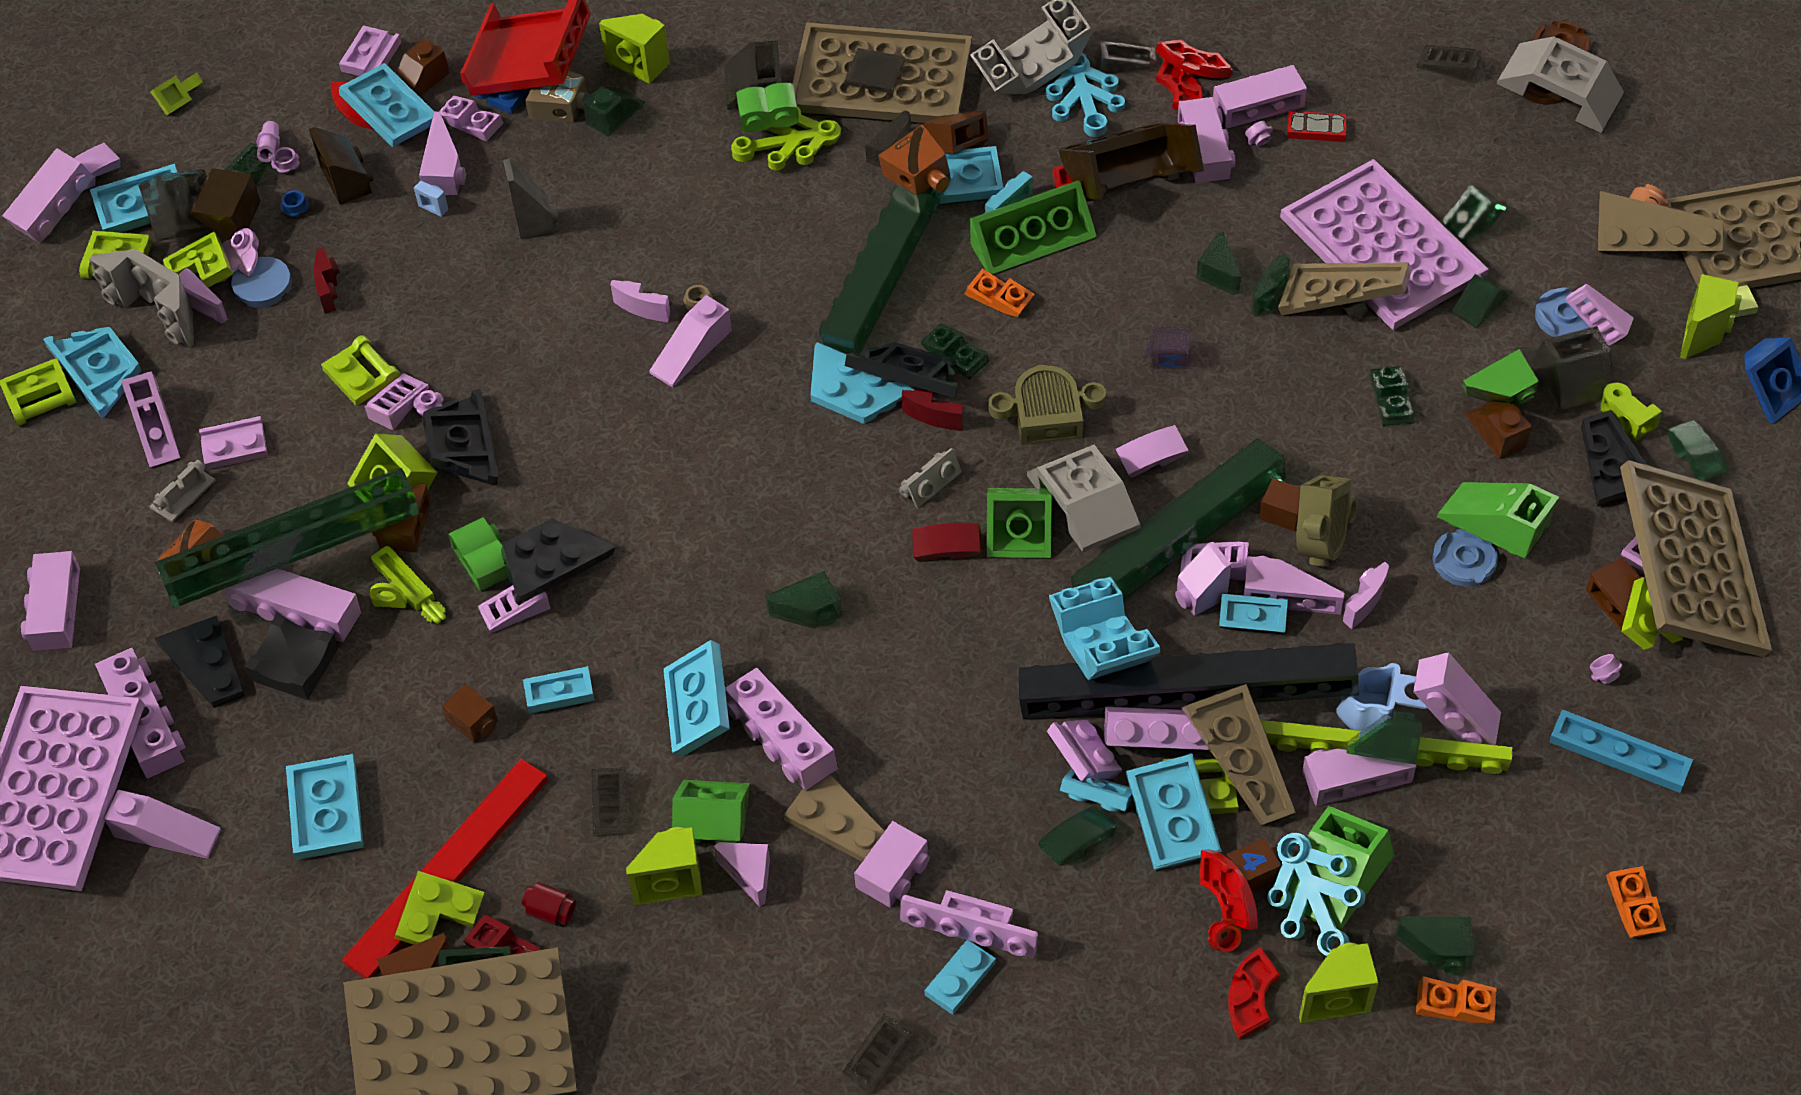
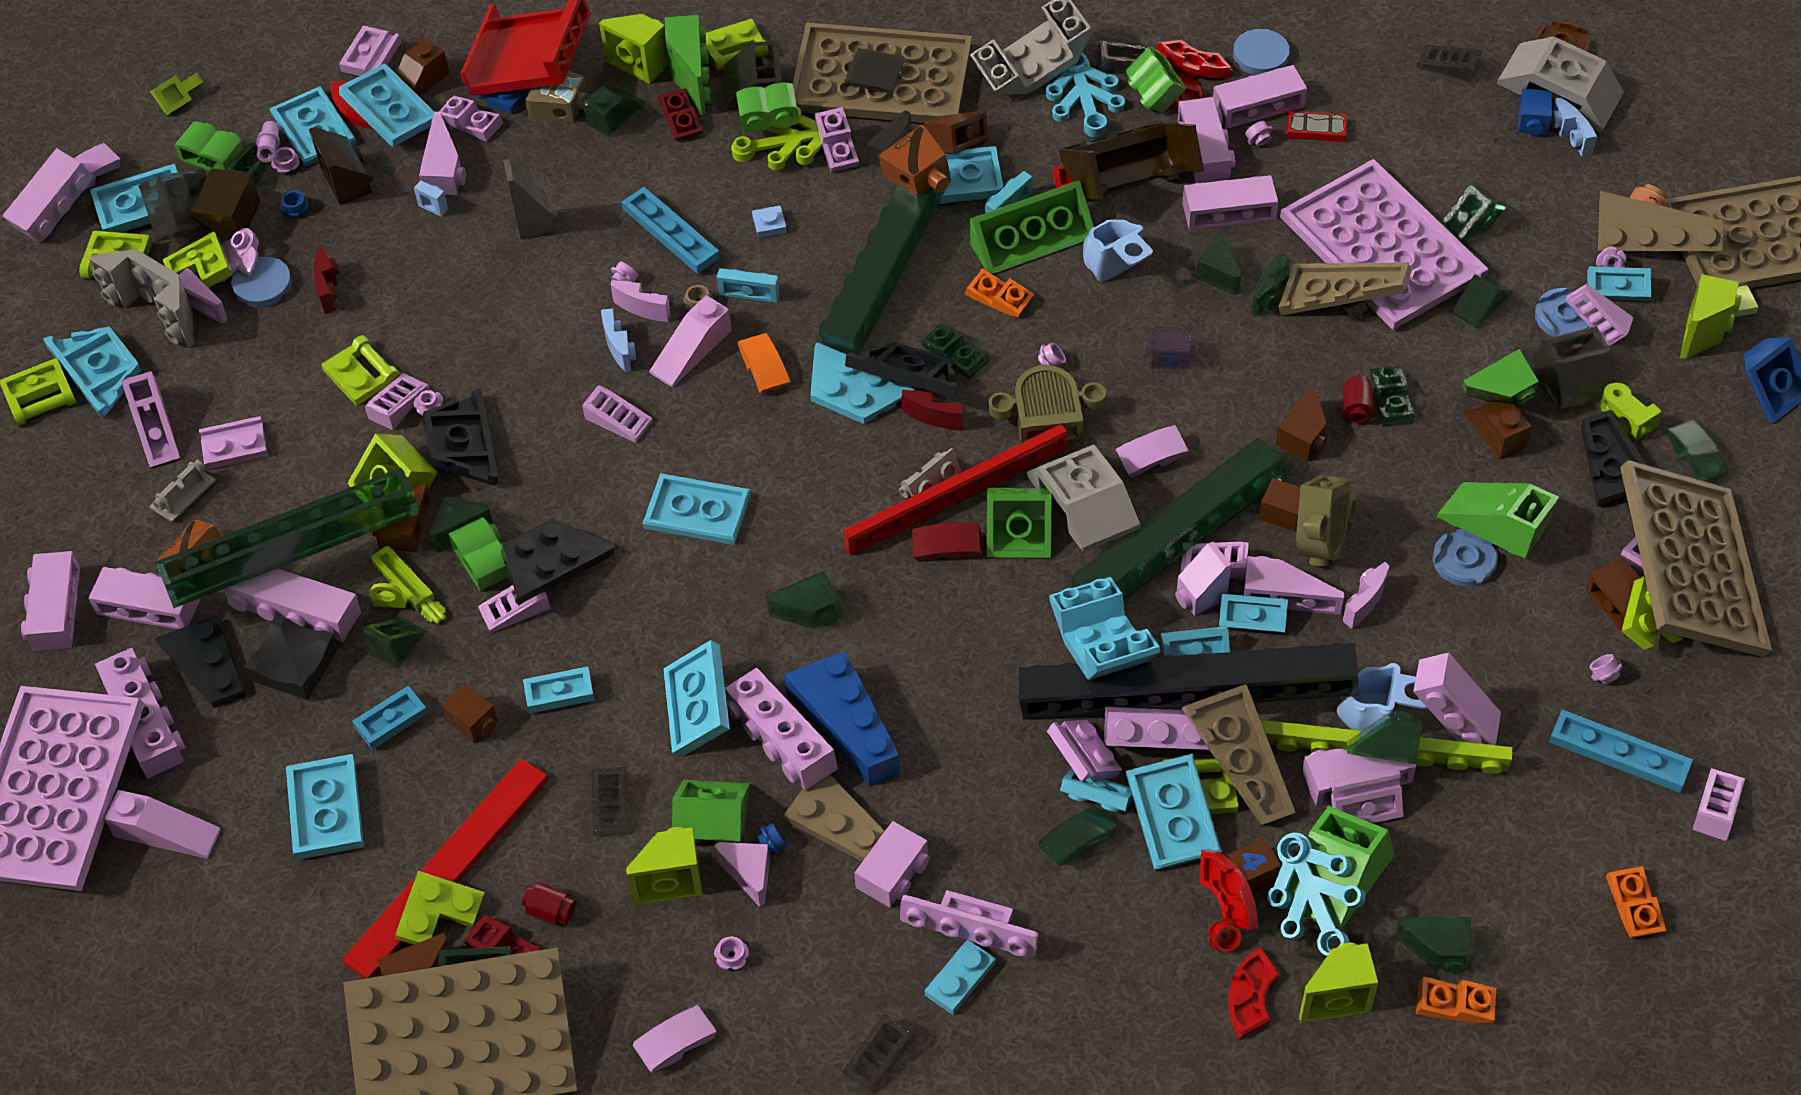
(138, 599): none -> lavender brick
(207, 147): none -> bright green brick
(305, 112): none -> medium azure tile
(390, 717): none -> dark azure plate
(392, 640): none -> clear green slope
(453, 515): none -> clear green slope
(602, 401): none -> lavender slope
(618, 340): none -> light blue slope
(624, 272): none -> lavender plate
(670, 230): none -> dark azure plate
(673, 1037): none -> lavender slope
(679, 114): none -> dark red slope
(687, 58): none -> bright green slope
(697, 509): none -> medium azure tile
(728, 945): none -> lavender plate
(729, 41): none -> lime plate
(748, 285): none -> medium azure plate
(764, 362): none -> orange slope
(769, 222): none -> light blue plate
(772, 837): none -> blue plate
(836, 139): none -> lavender slope
(842, 710): none -> blue wedge
(955, 490): none -> red tile
(1051, 355): none -> lavender plate
(1114, 248): none -> light blue piece
(1155, 80): none -> bright green brick
(1195, 641): none -> medium azure plate
(1230, 202): none -> lavender brick
(1261, 51): none -> medium blue tile
(1304, 427): none -> reddish brown slope
(1358, 399): none -> dark red brick
(1370, 795): none -> lavender plate
(1534, 111): none -> blue brick
(1572, 123): none -> light blue slope
(1611, 253): none -> lavender plate
(1621, 282): none -> medium azure plate
(1714, 822): none -> lavender slope

